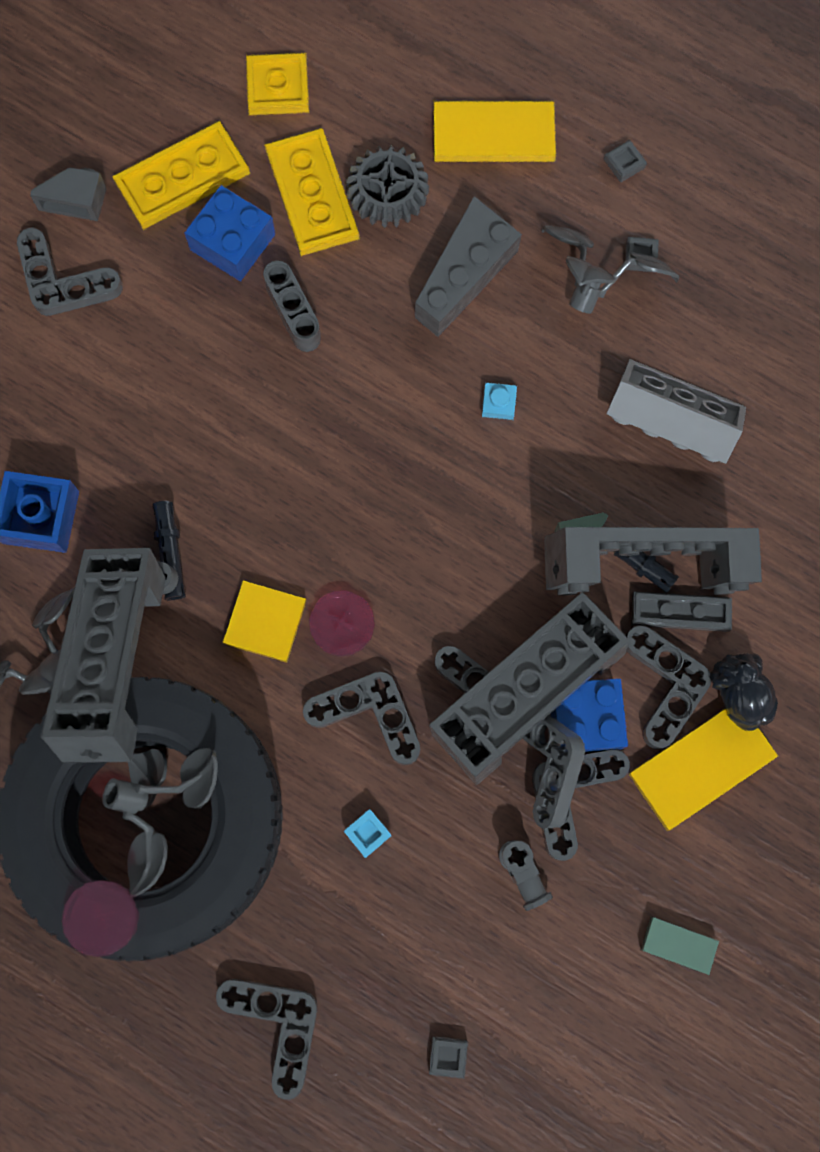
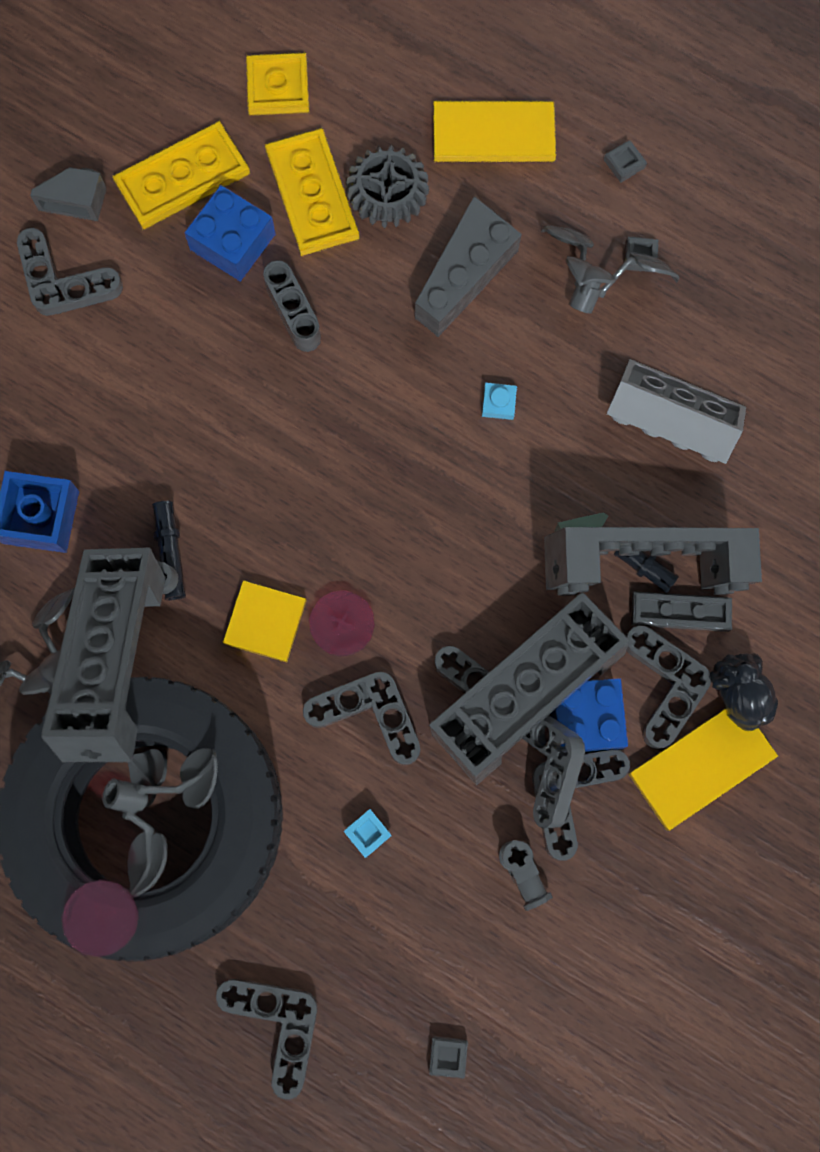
(680, 945): sand green tile -> none

